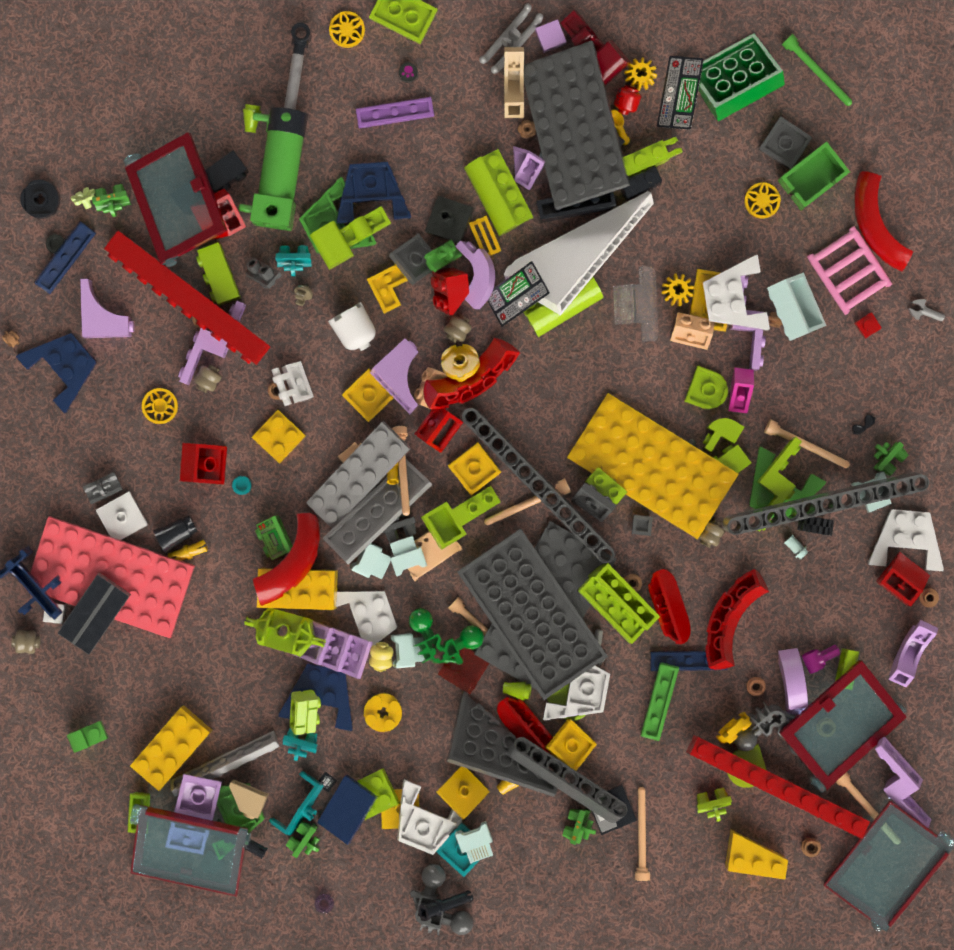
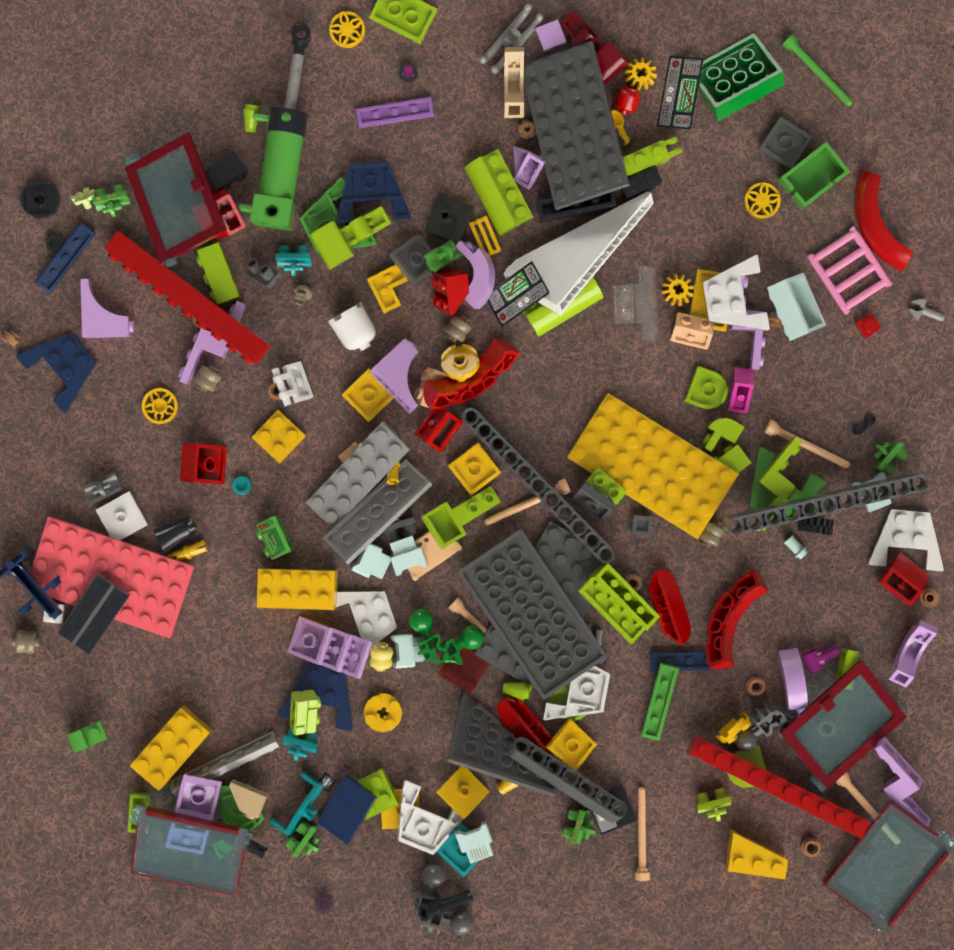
(295, 565): red brick -> none
(298, 637): lime plate -> none
(401, 431): light nougat piece -> none

